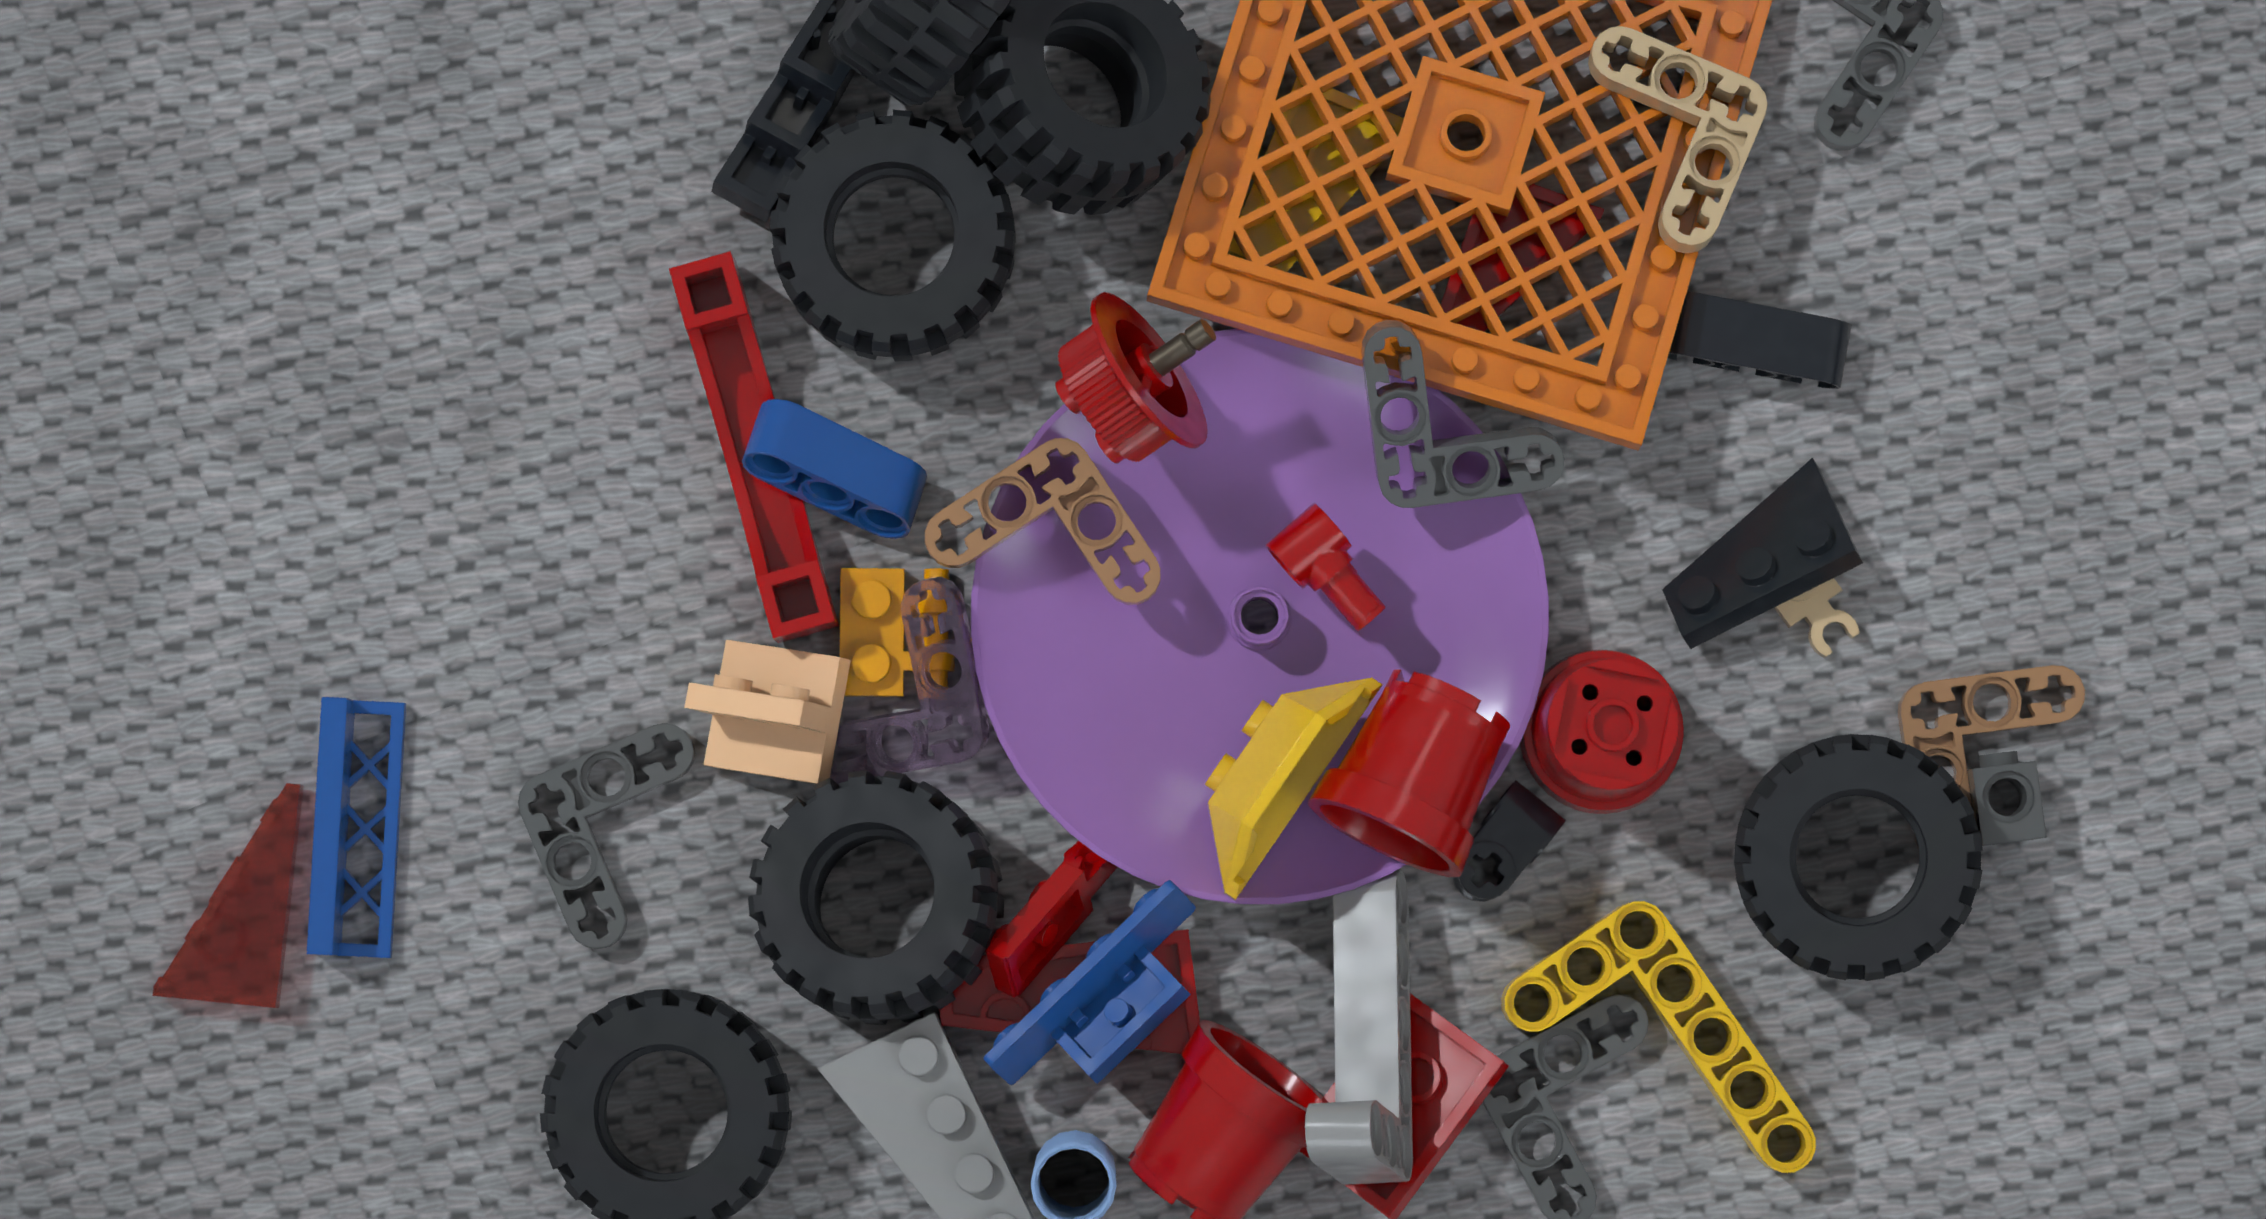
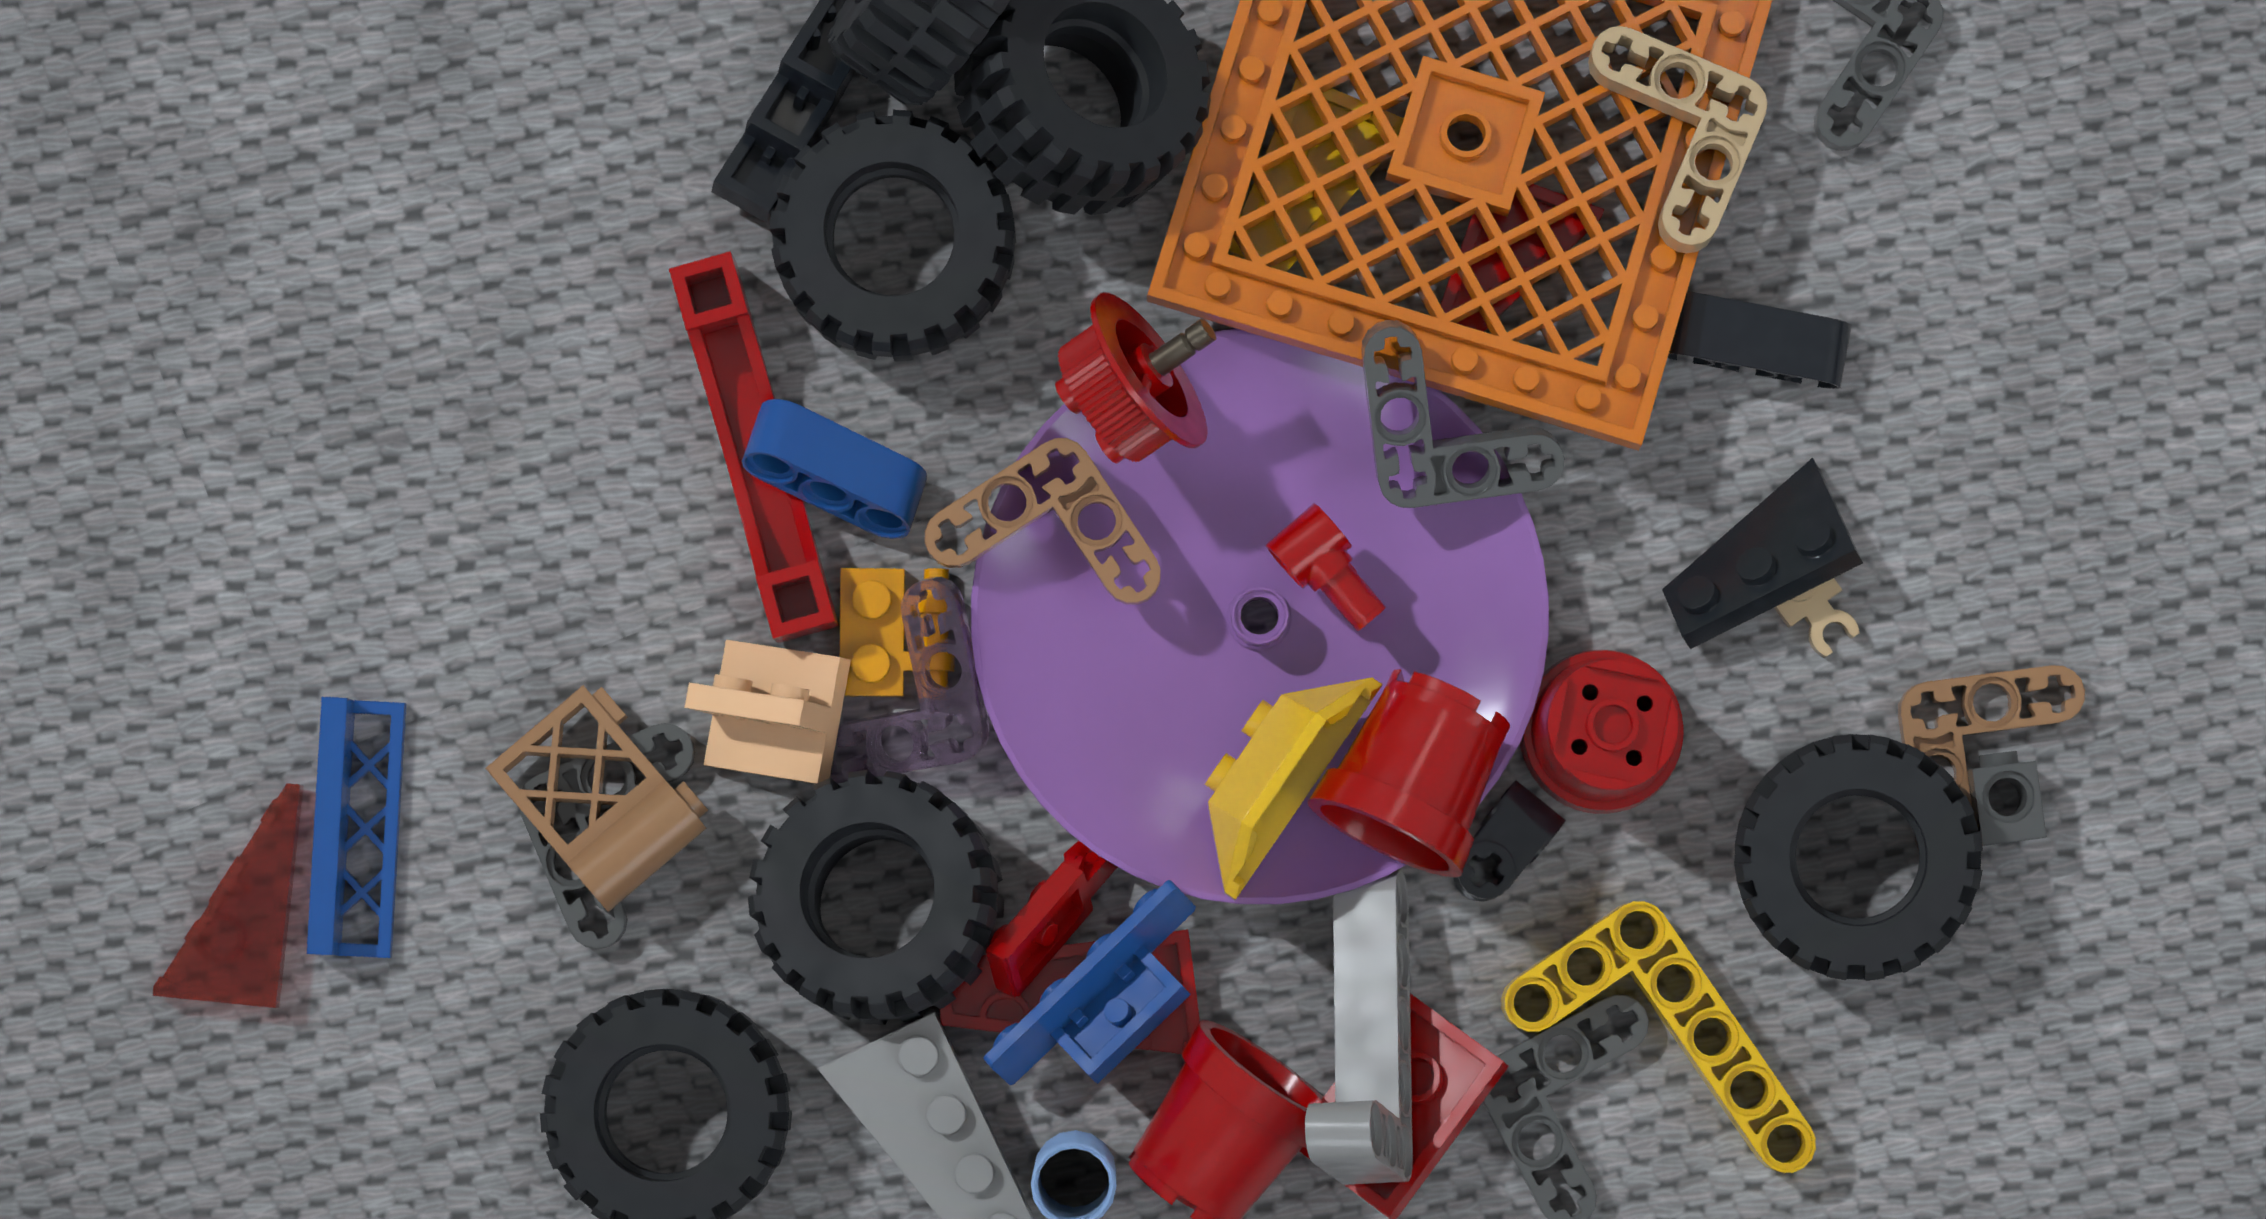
(629, 838): none -> medium nougat piece

